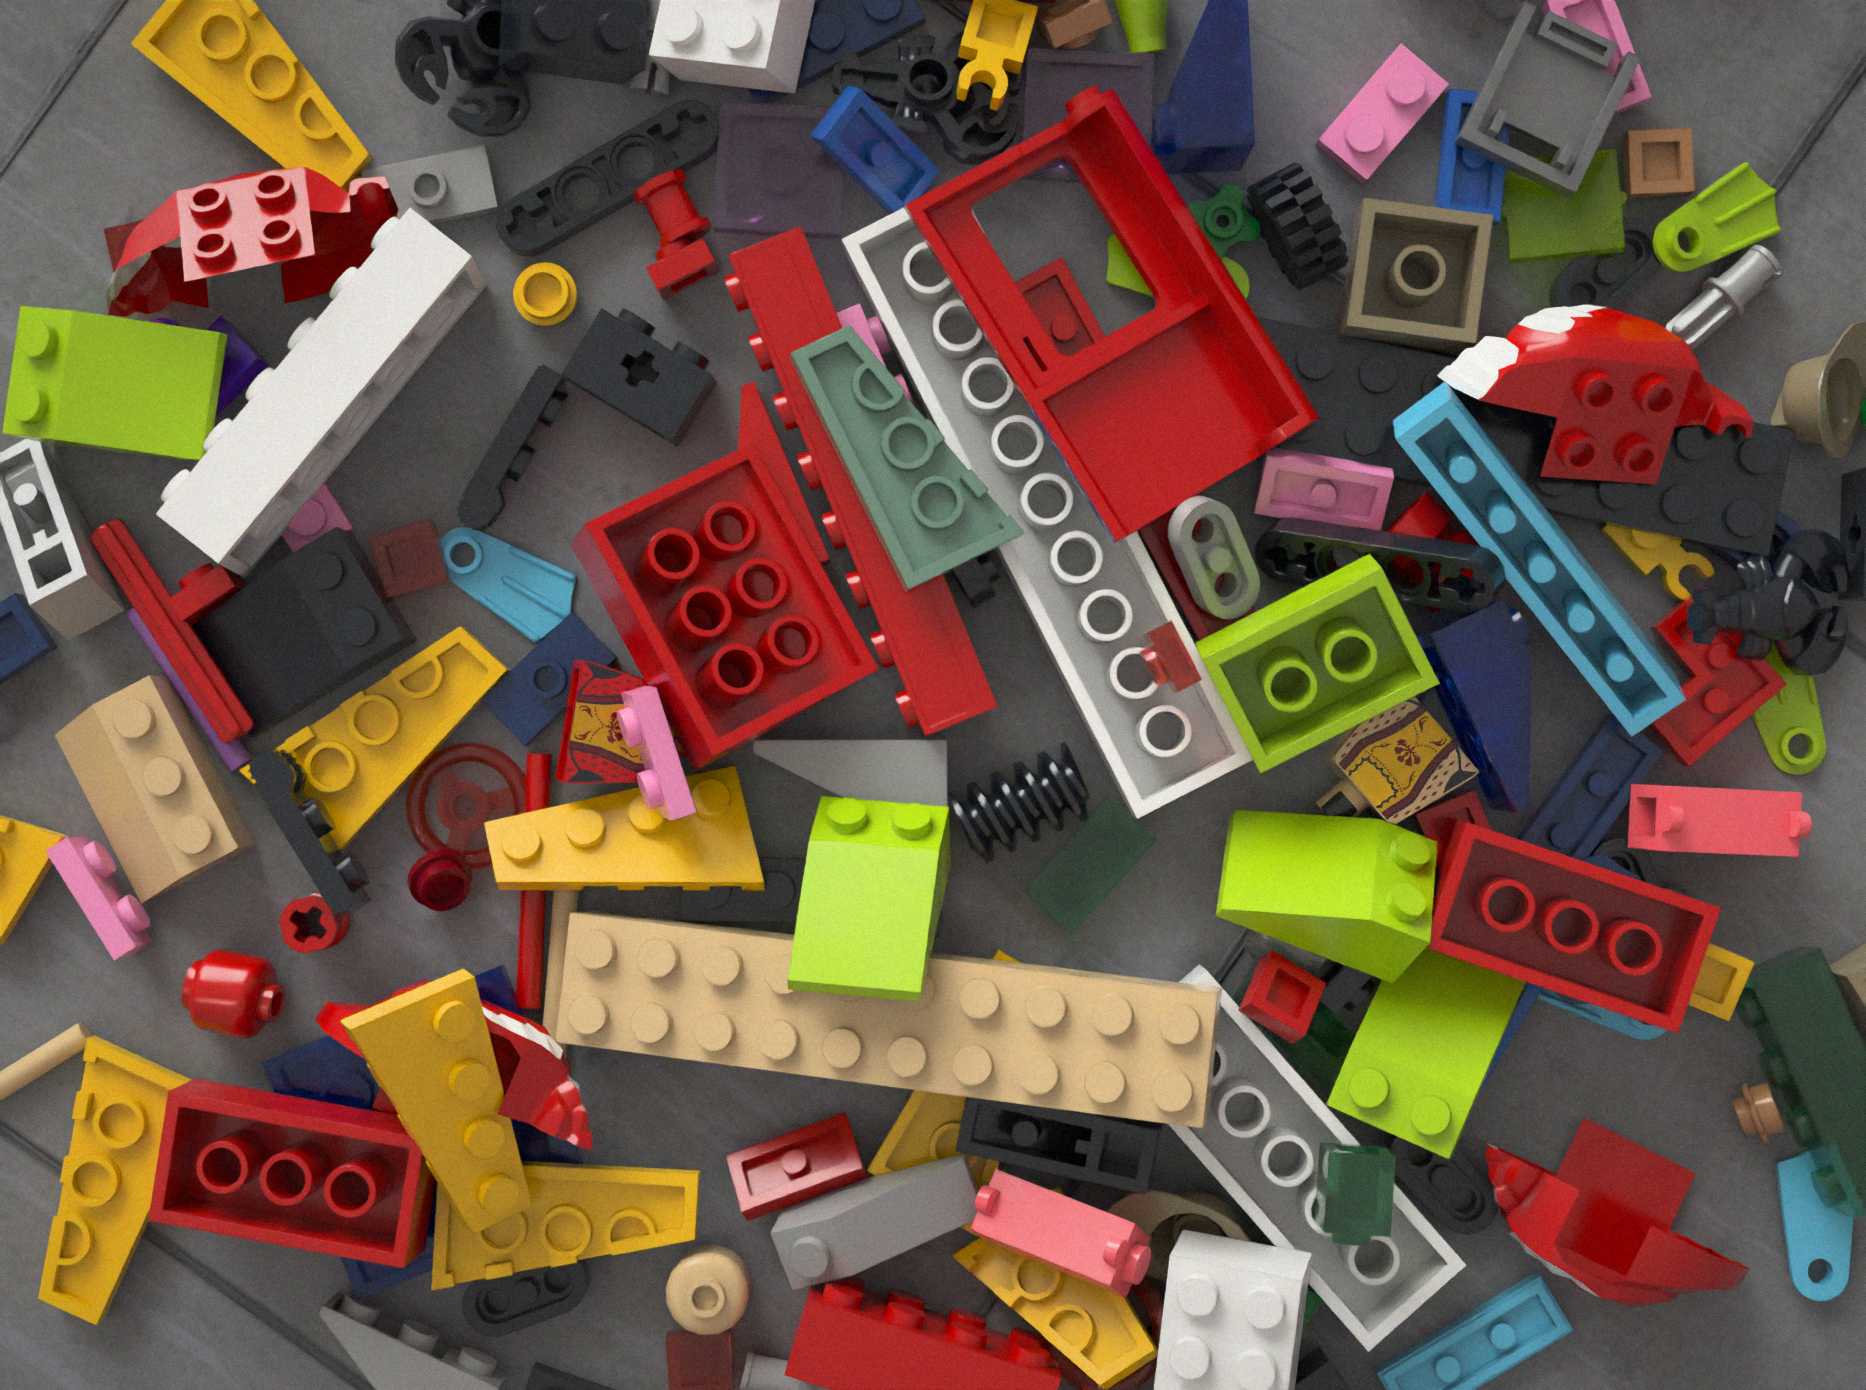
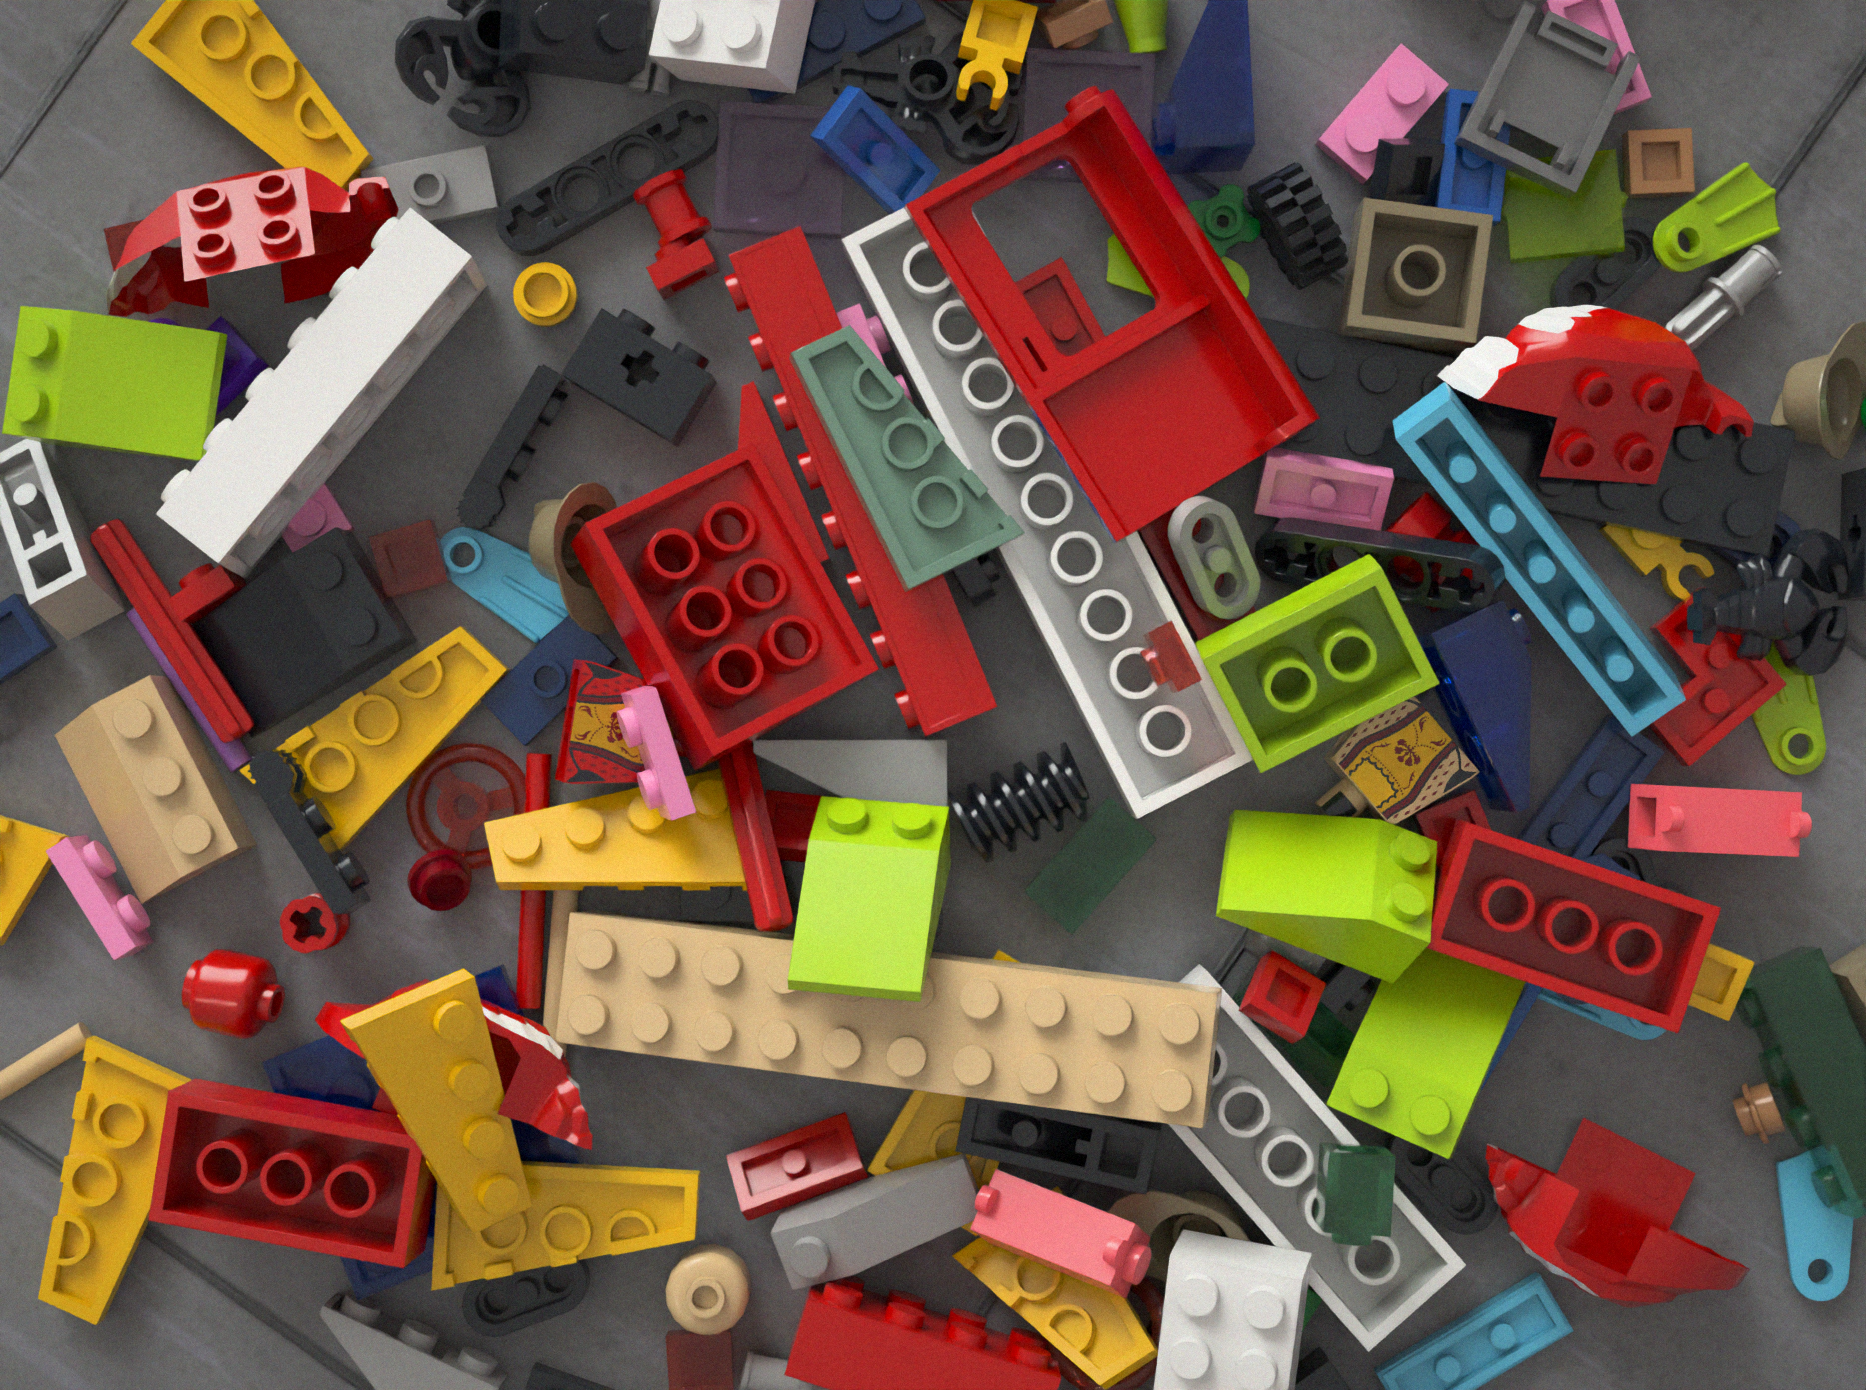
(553, 557): none -> dark tan piece
(755, 840): none -> red axle
(792, 822): none -> red plate
(1407, 170): none -> black plate

